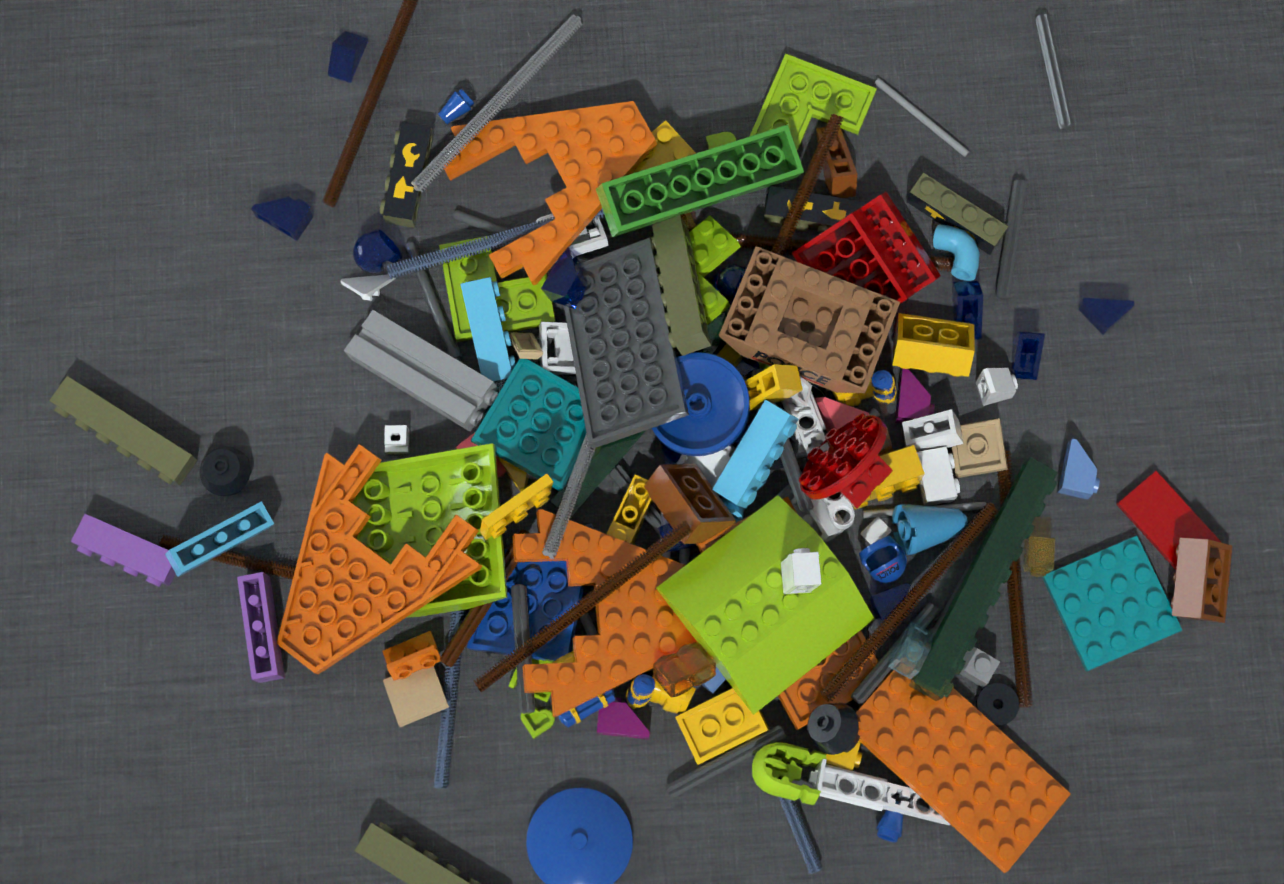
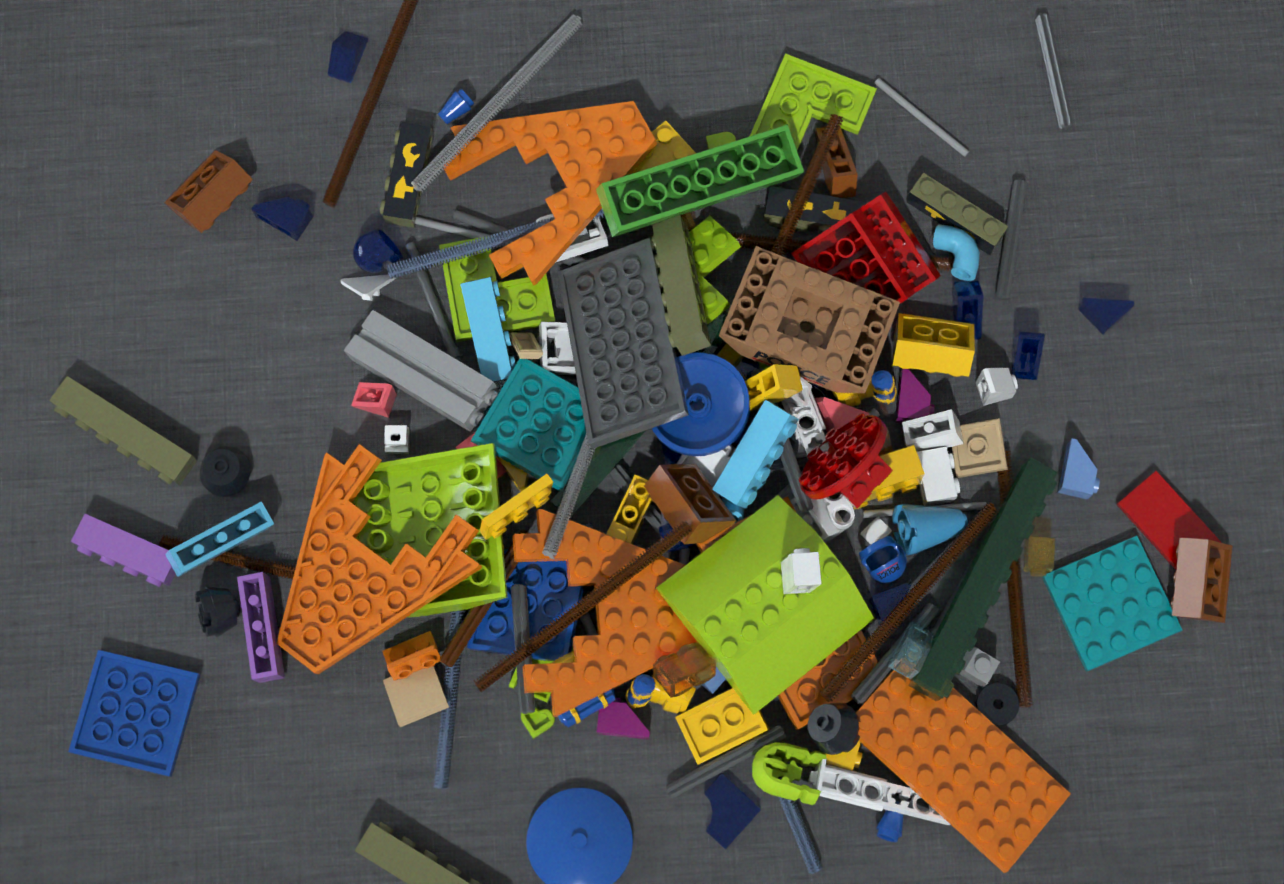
(134, 713): none -> blue plate
(209, 191): none -> dark orange slope
(217, 610): none -> black cone
(375, 398): none -> coral slope
(449, 228): none -> light grey axle
(566, 281): clear blue slope -> none
(728, 281): helmet -> none
(730, 811): none -> clear blue tile

